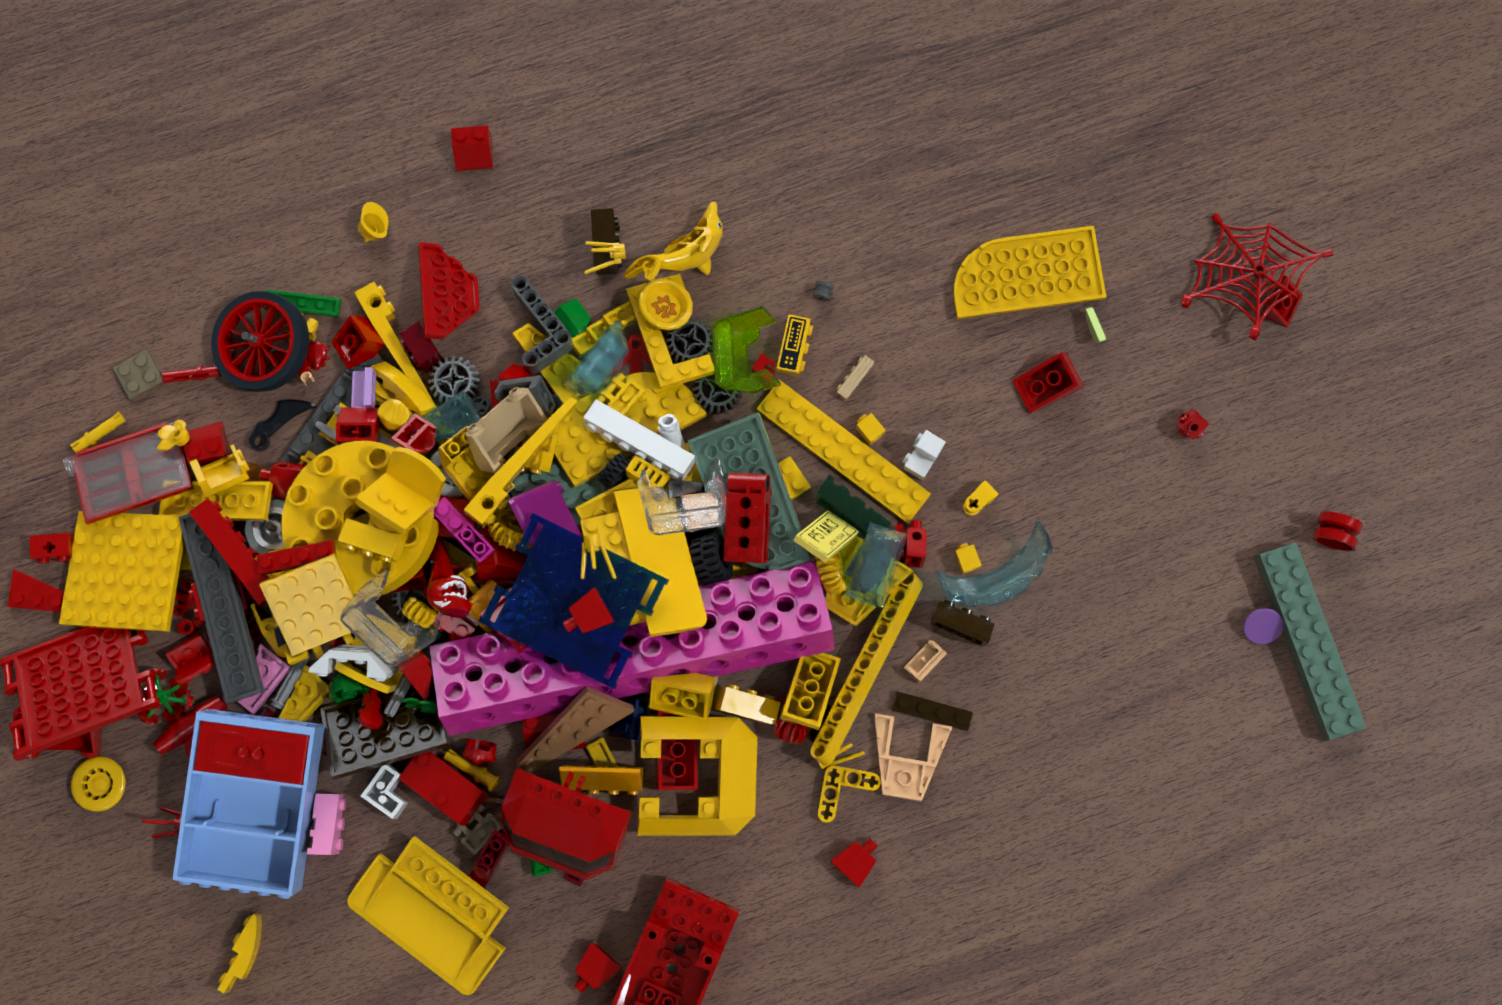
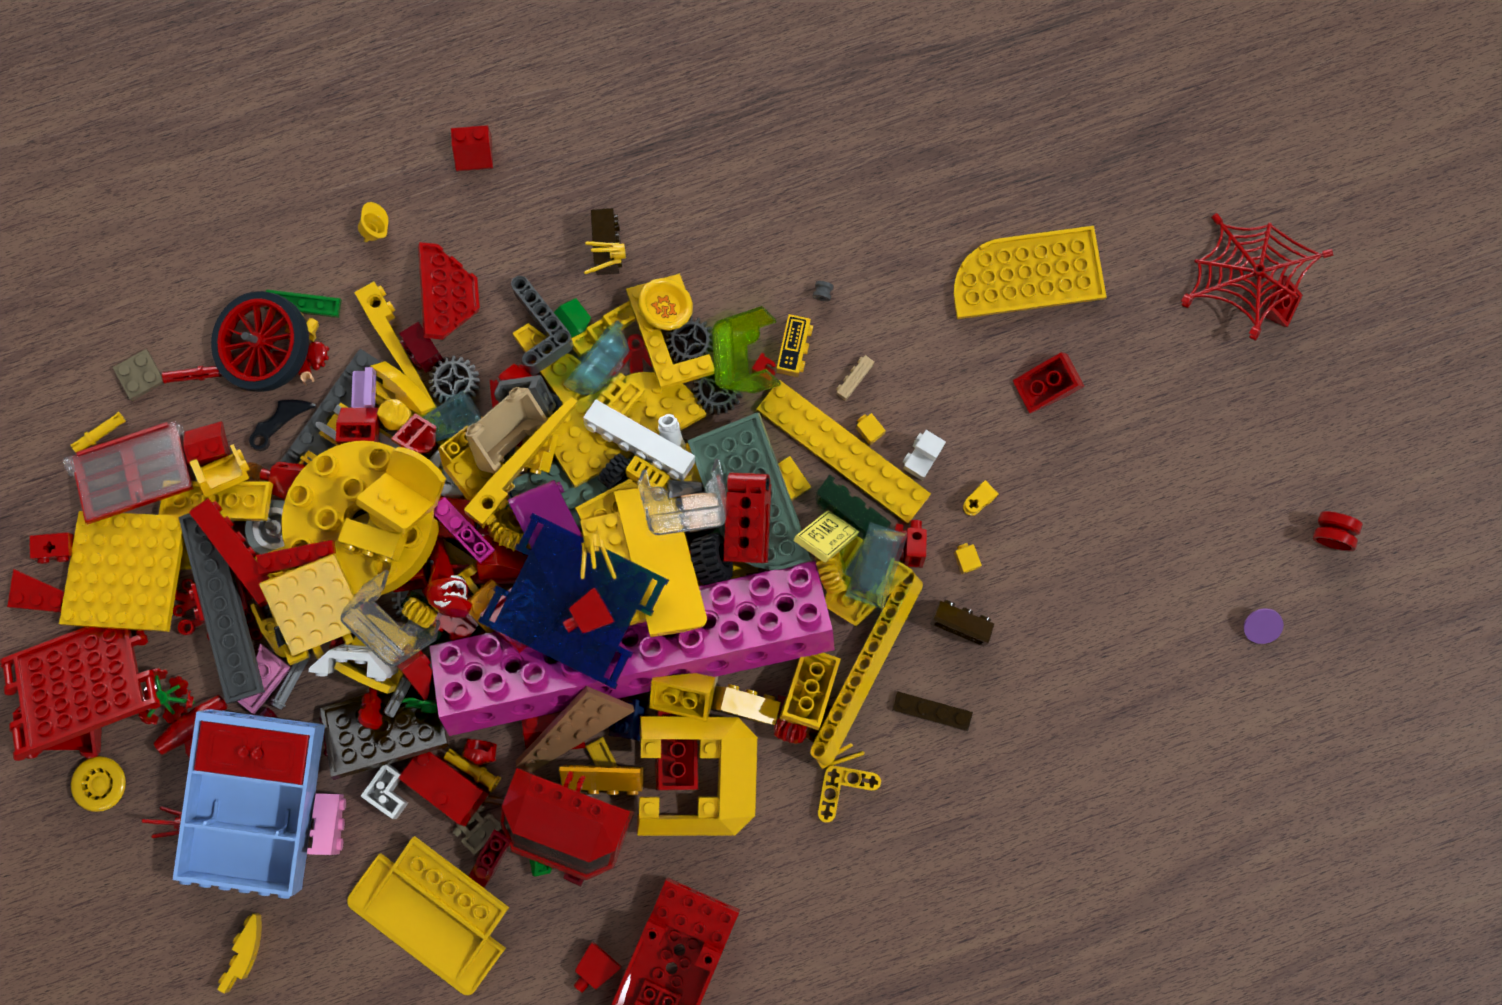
(173, 435): yellow plate -> none
(190, 658): red bracket -> none
(307, 696): yellow wing -> none
(345, 688): green cylinder -> none
(357, 341): red slope -> none
(479, 401): dark grey wheel -> none
(686, 251): yellow animal -> none
(856, 861): red torso -> none
(904, 776): light nougat wing -> none
(925, 660): light nougat hinge -> none
(1005, 581): clear light blue windscreen -> none
(1094, 326): yellowish green tile -> none
(1191, 424): red brick -> none
(1310, 642): sand green brick -> none

